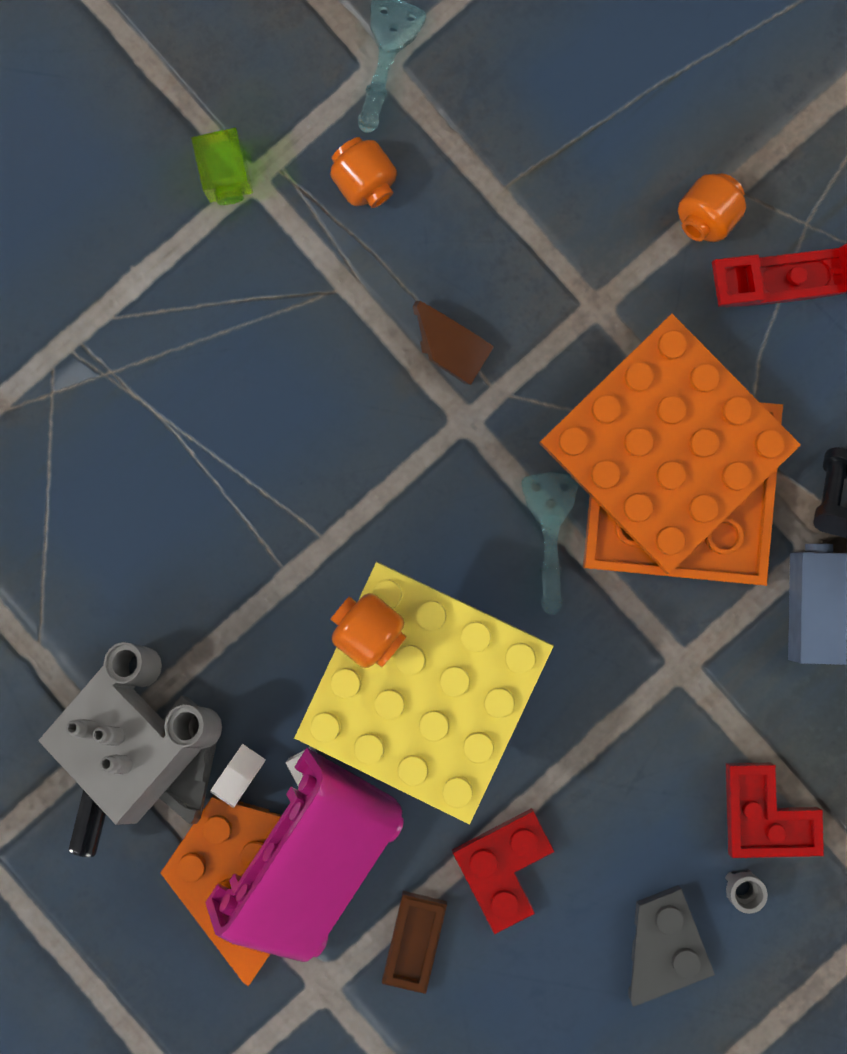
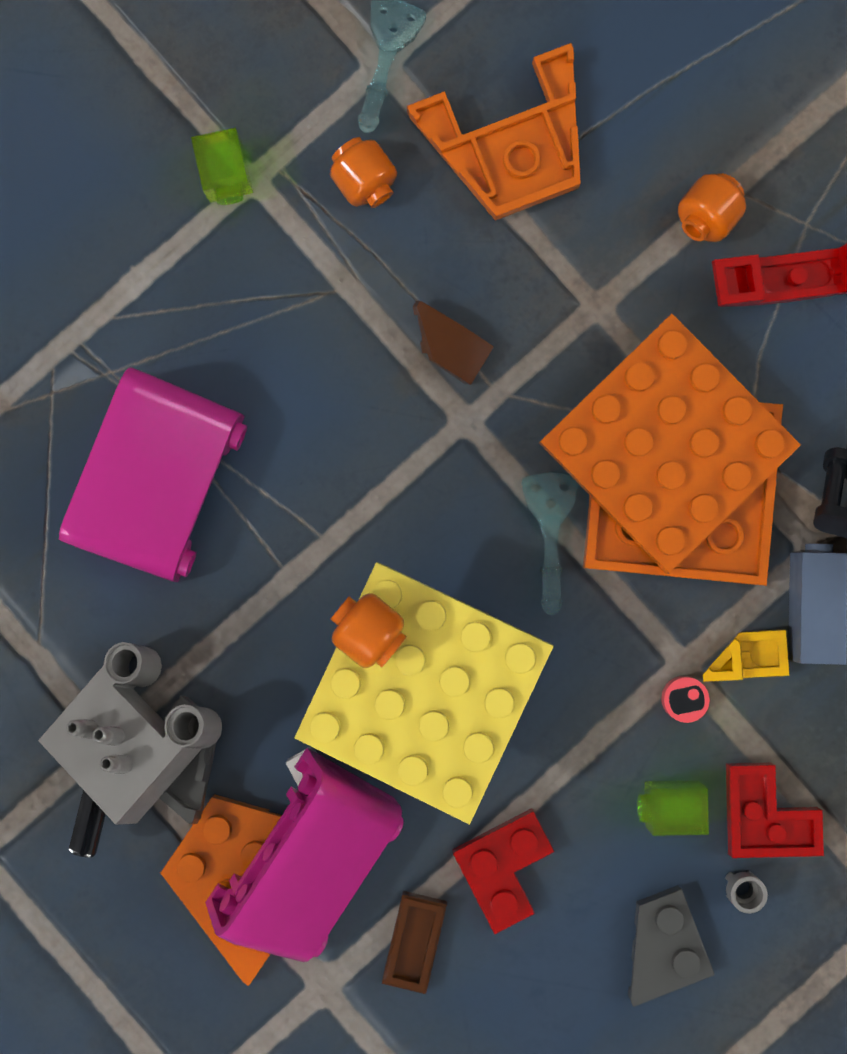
(150, 475): none -> dark pink windscreen
(237, 776): white piece -> none
(519, 157): none -> orange wing
(674, 808): none -> clear neon green brick
(685, 699): none -> tile
(751, 655): none -> yellow slope

